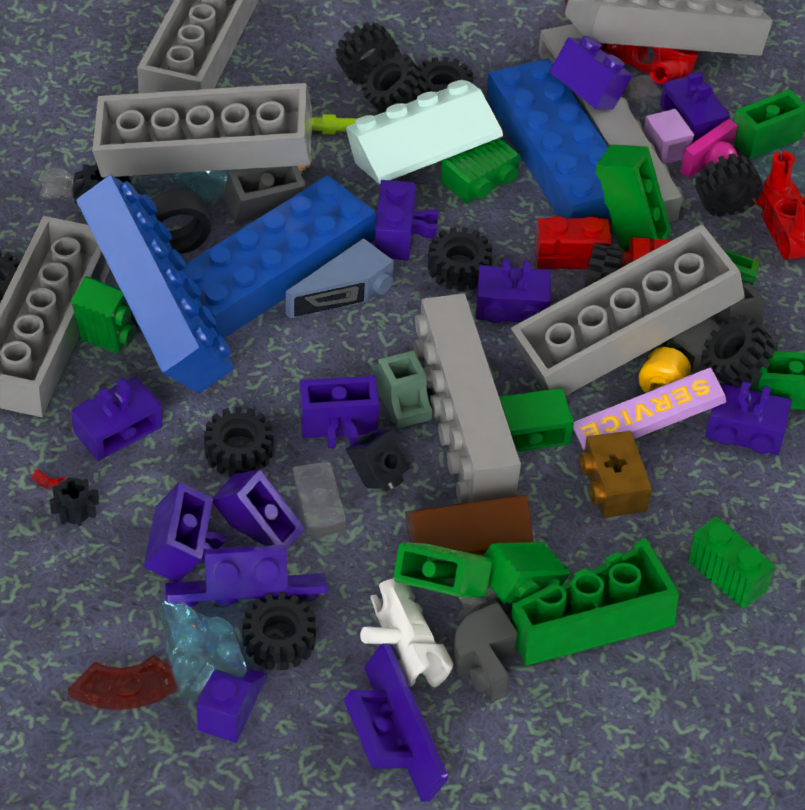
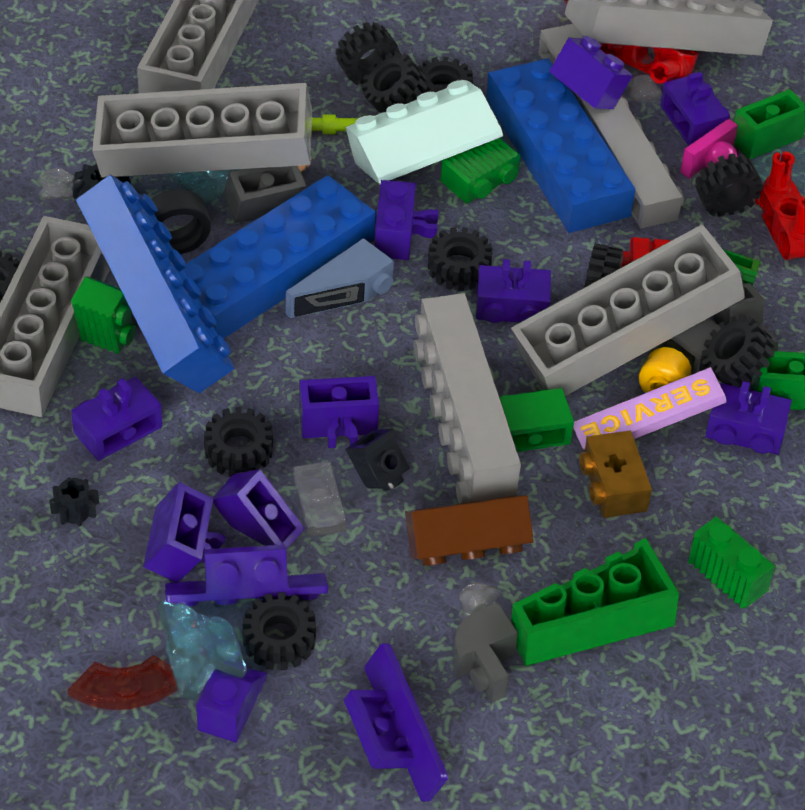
(43, 477): red leg -> none
(403, 389): sand green brick -> none
(408, 633): white piece -> none
(442, 570): green brick -> none
(523, 569): green brick -> none
(569, 241): red brick -> none
(632, 194): green brick -> none
(668, 134): lavender brick -> none

